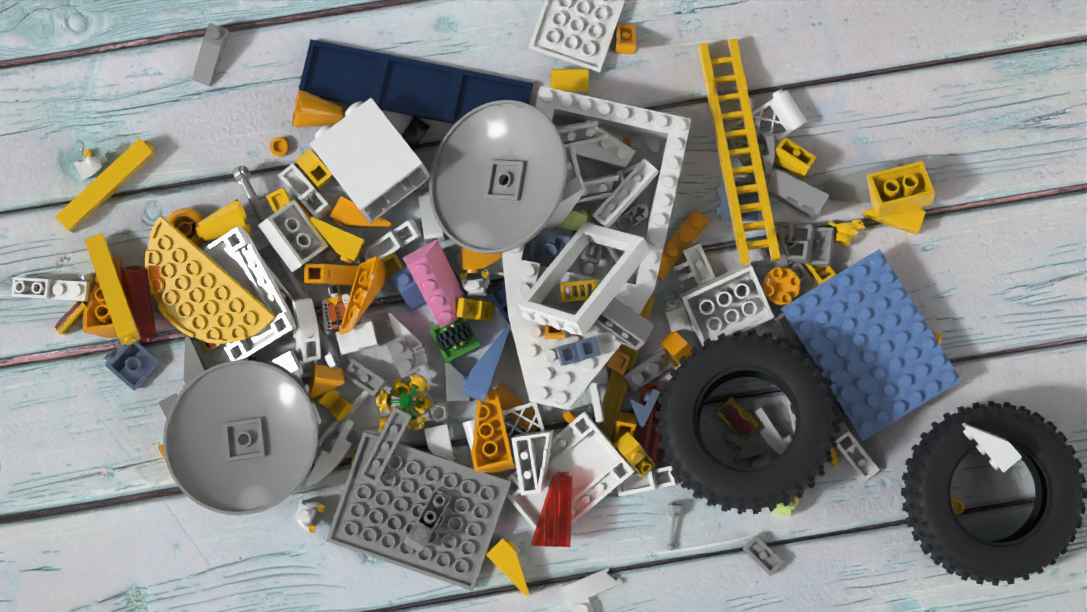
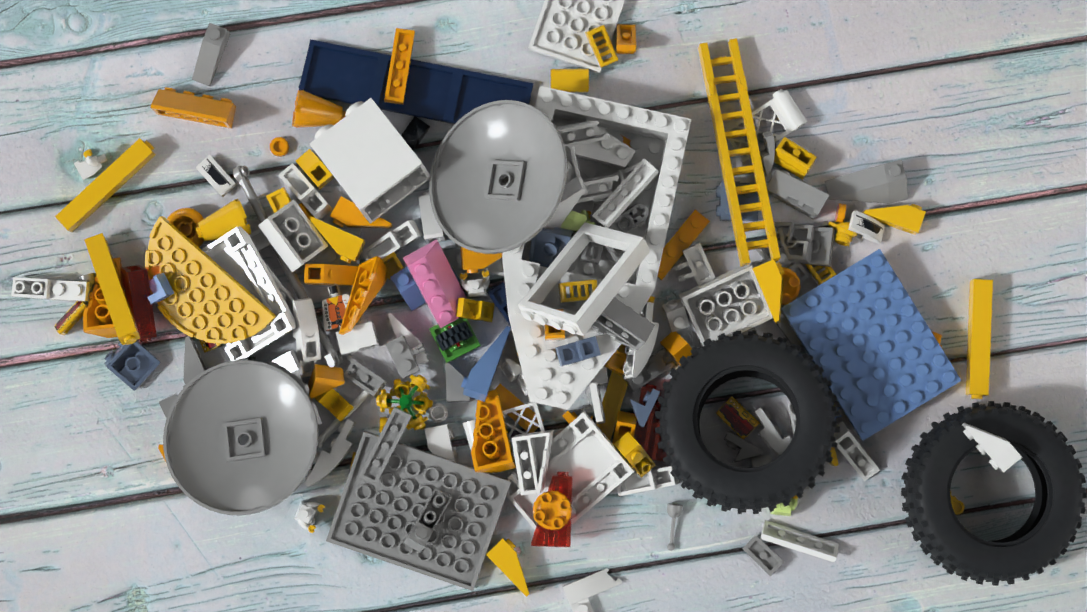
(160, 288): none -> medium blue panel
(194, 108): none -> light orange slope
(216, 176): none -> white slope
(399, 66): none -> light orange plate
(514, 372): none -> white slope
(552, 510): none -> light orange dish
(589, 34): none -> yellow slope
(638, 358): none -> white slope
(771, 283): none -> yellow slope
(799, 541): none -> white plate
(840, 213): none -> light orange tile
(866, 226): none -> white slope
(900, 189): yellow slope -> none
(979, 338): none -> yellow brick

